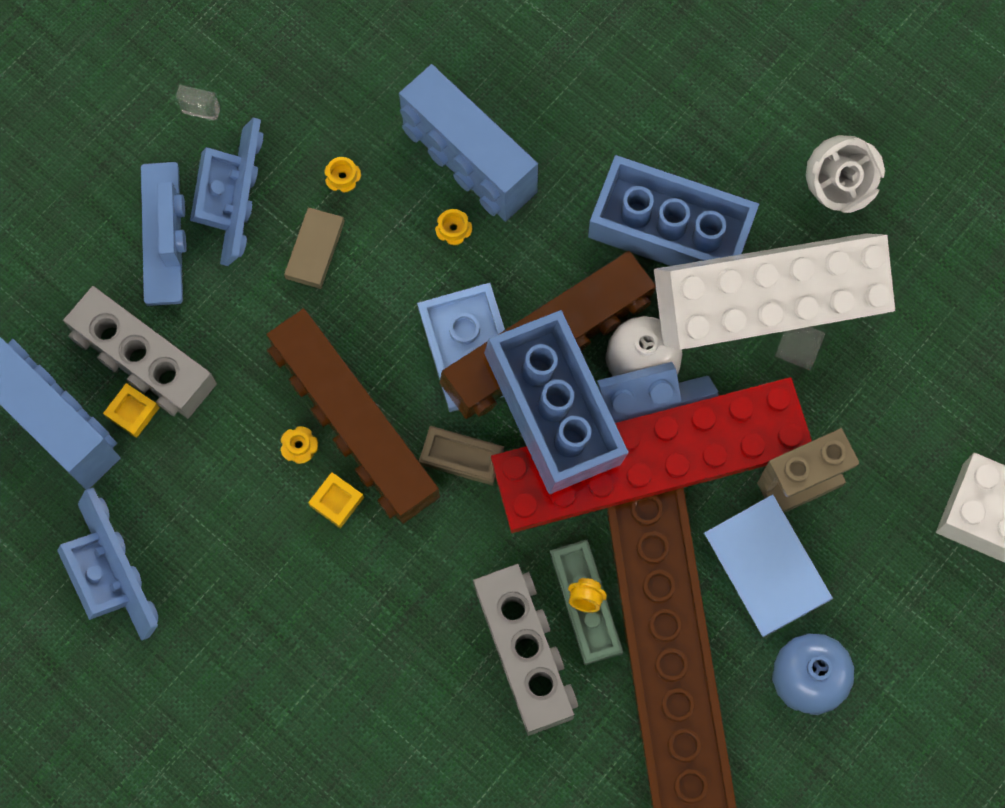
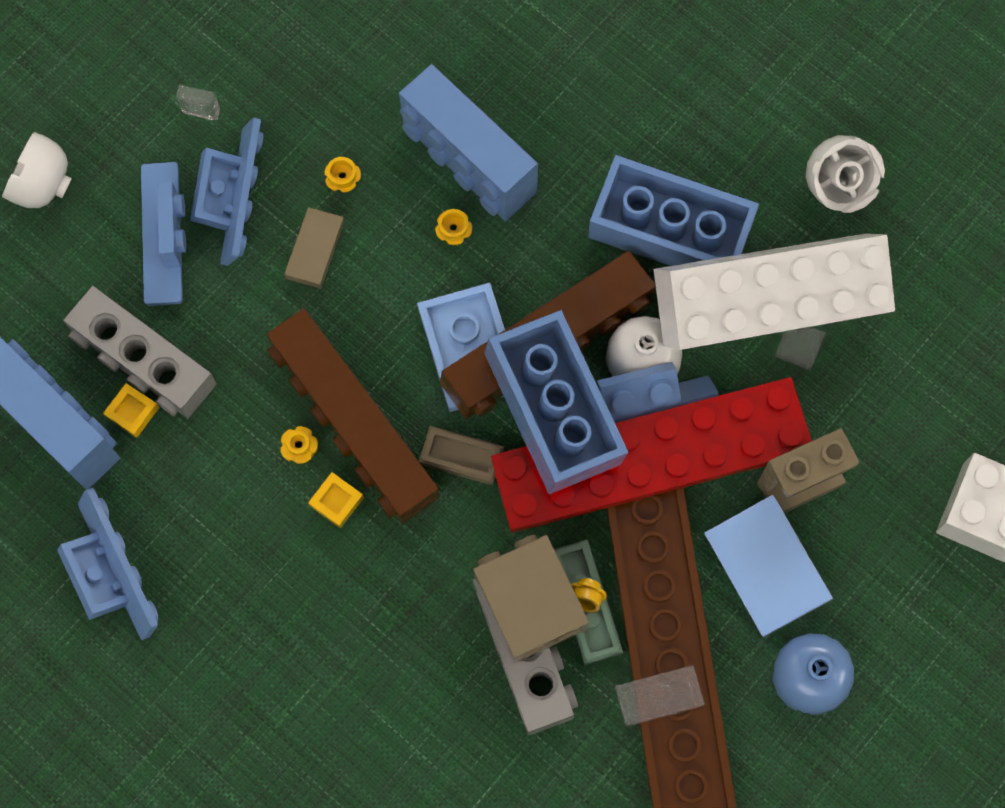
(38, 174): none -> white cylinder
(530, 597): none -> dark tan panel
(659, 696): none -> clear plate

